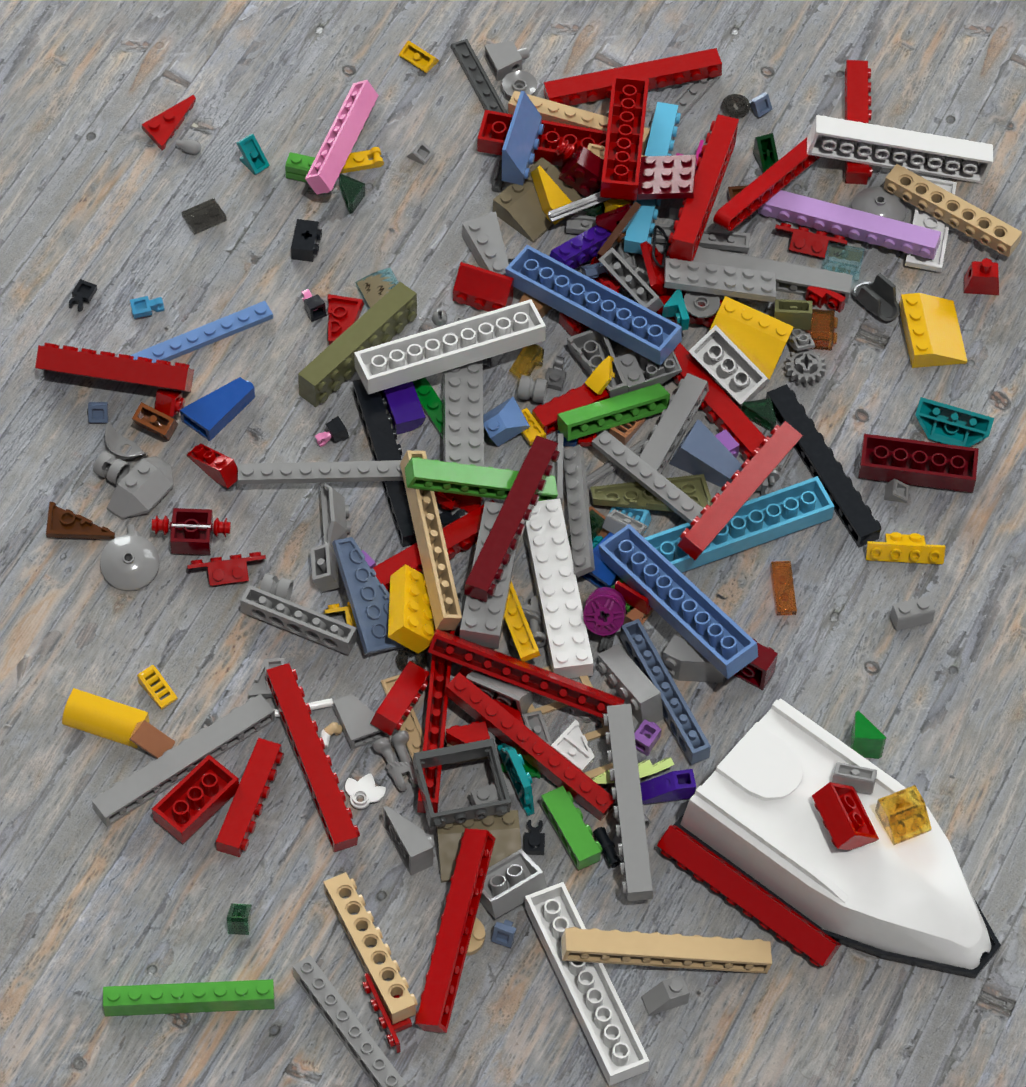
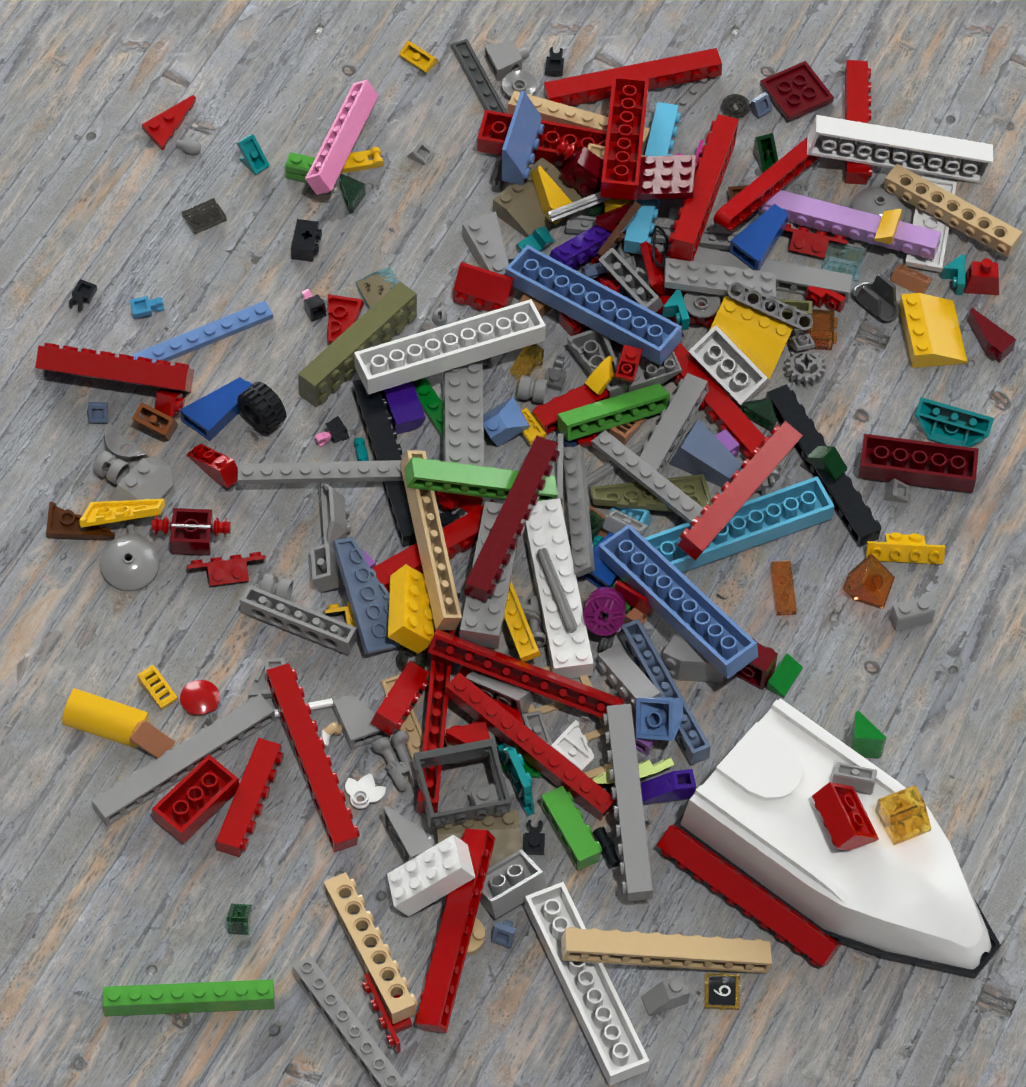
(115, 511): none -> yellow wing
(199, 697): none -> red dish
(262, 407): none -> black tyre
(361, 450): none -> teal axle
(431, 875): none -> white brick
(538, 240): none -> teal slope
(554, 63): none -> black plate
(557, 590): none -> light grey axle
(628, 363): none -> red slope
(658, 717): none -> medium blue slope
(722, 991): none -> piece
(760, 237): none -> blue slope
(763, 299): none -> light grey beam
(784, 676): none -> green slope
(796, 91): none -> dark red plate
(827, 461): none -> dark green slope
(869, 583): none -> clear orange slope
(888, 226): none -> yellow slope
(910, 279): none -> nougat slope
(956, 272): none -> teal slope
(992, 338): none -> dark red slope

